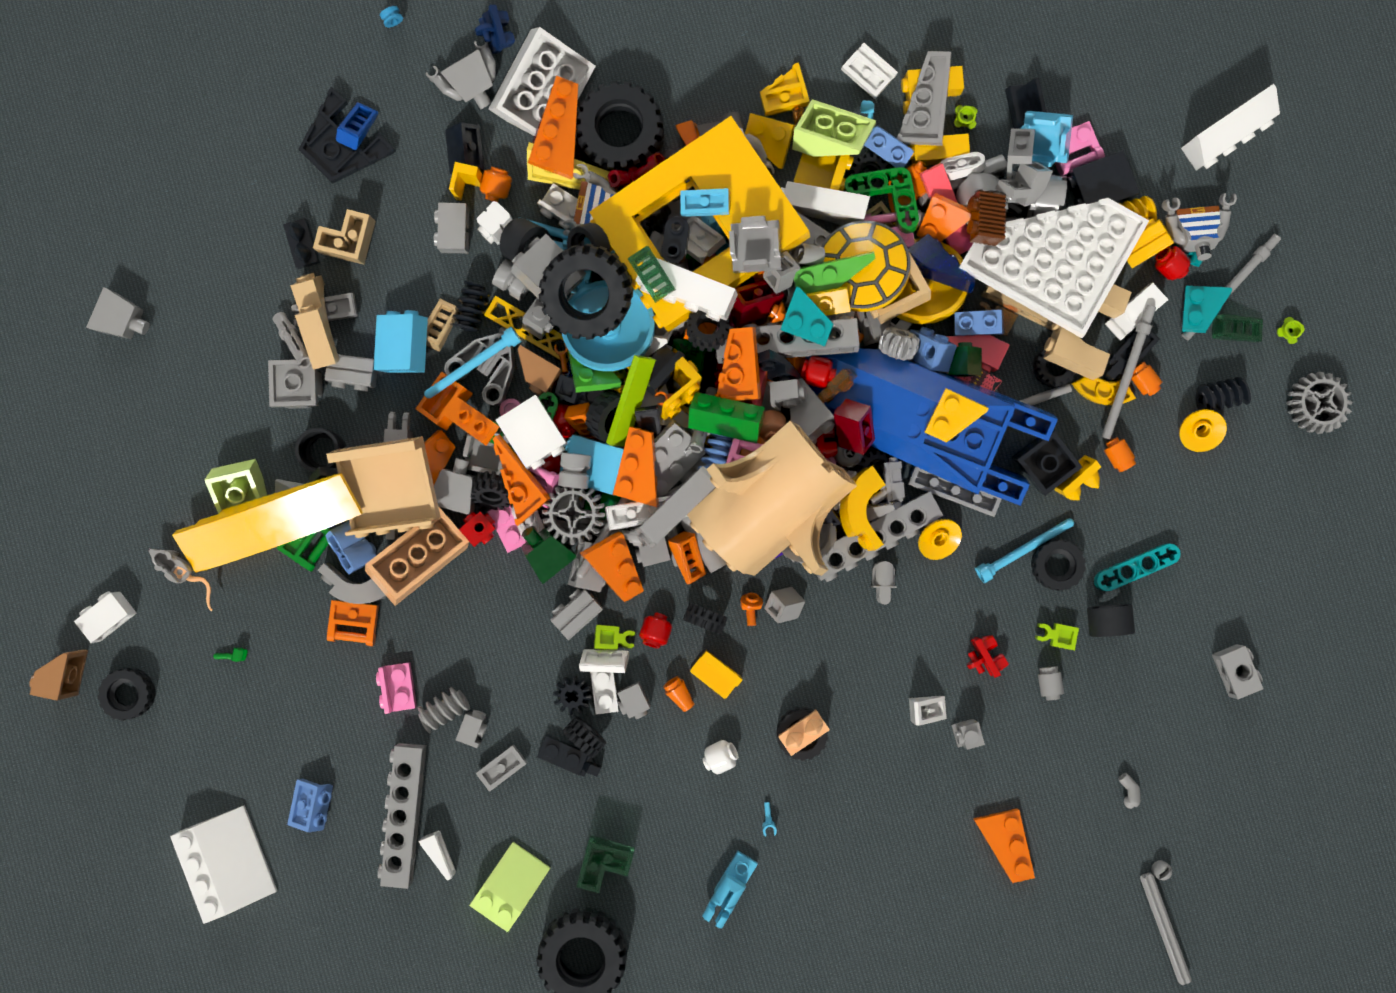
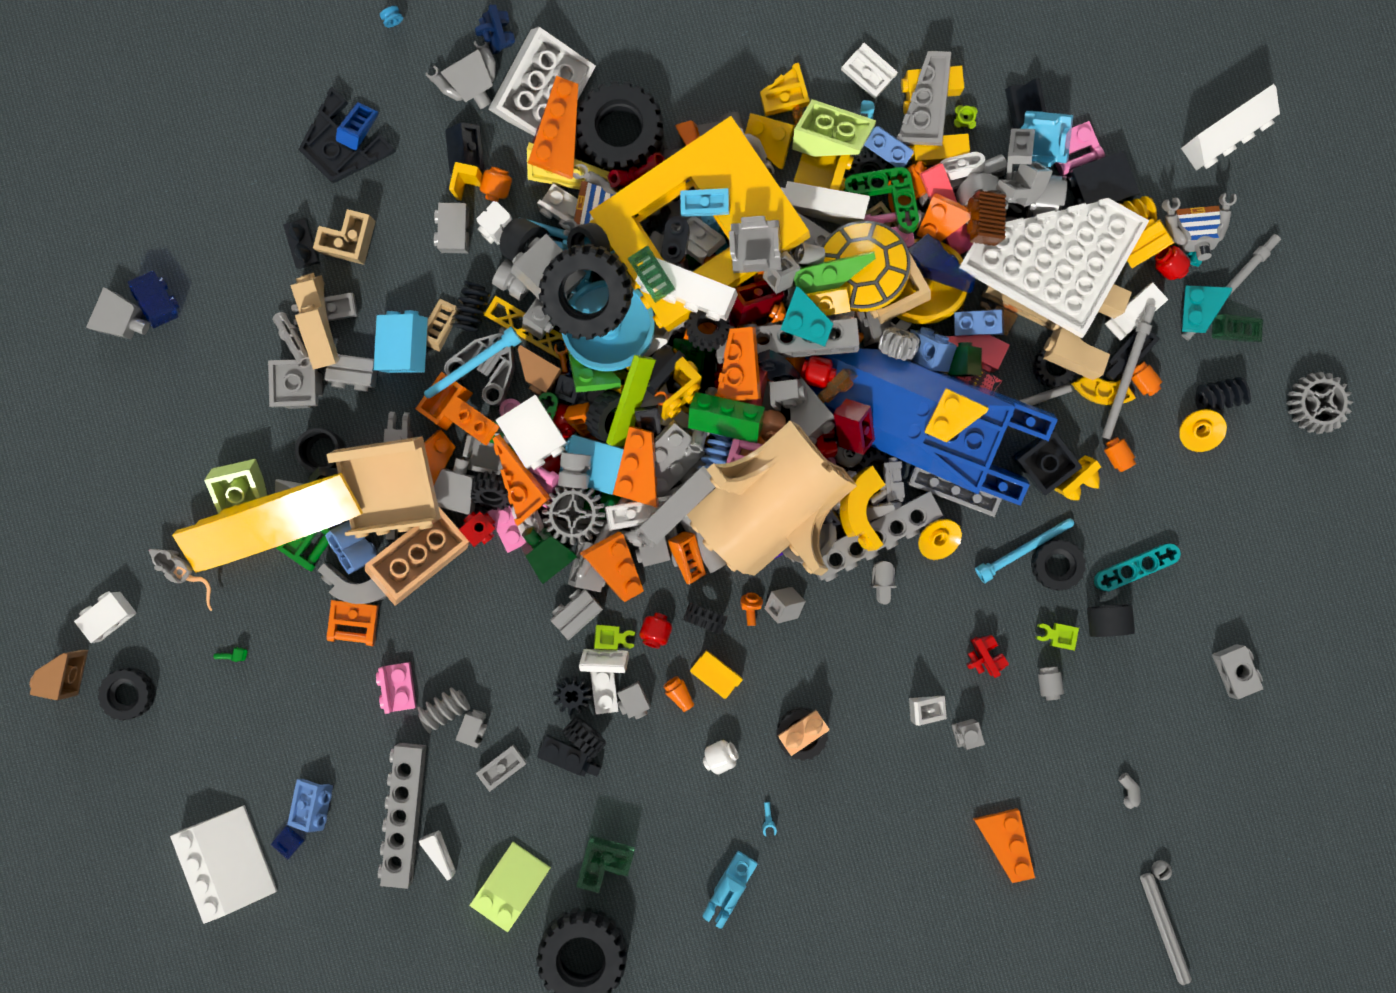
(153, 299): none -> clear blue brick
(287, 842): none -> clear blue tile
(1297, 330): lime plate -> none

